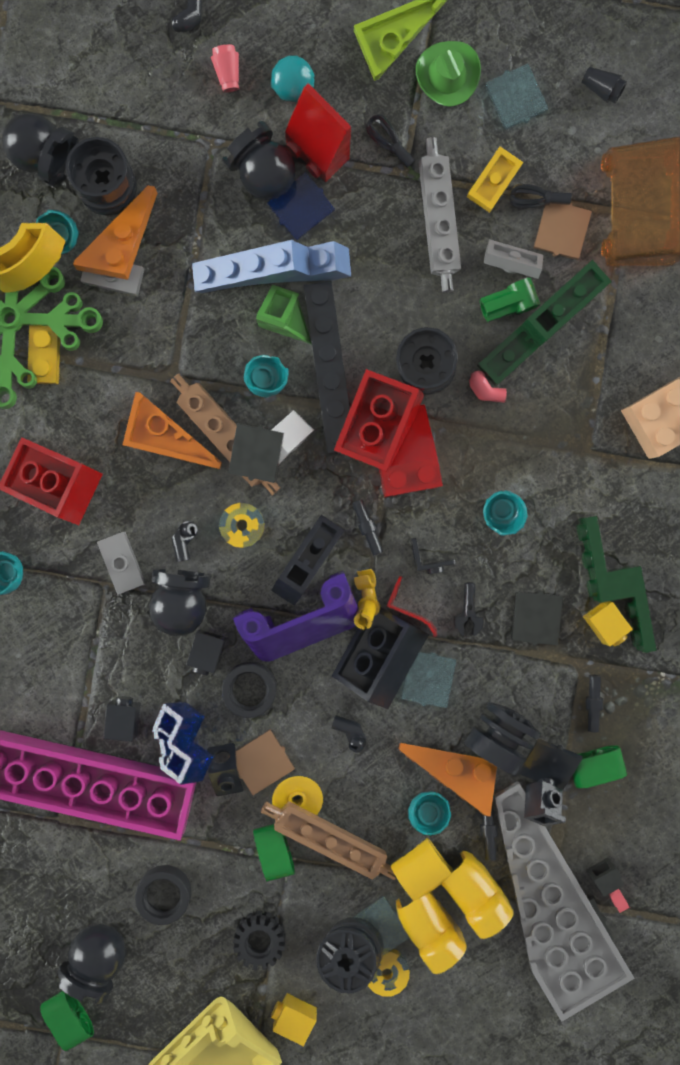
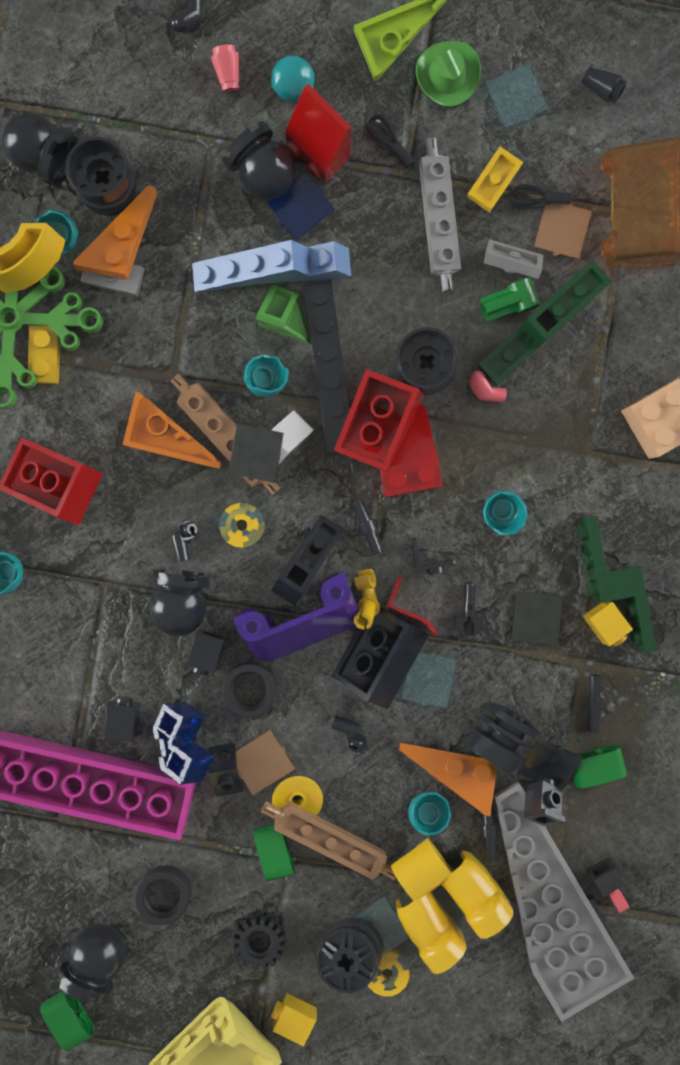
(121, 562): light grey plate -> none

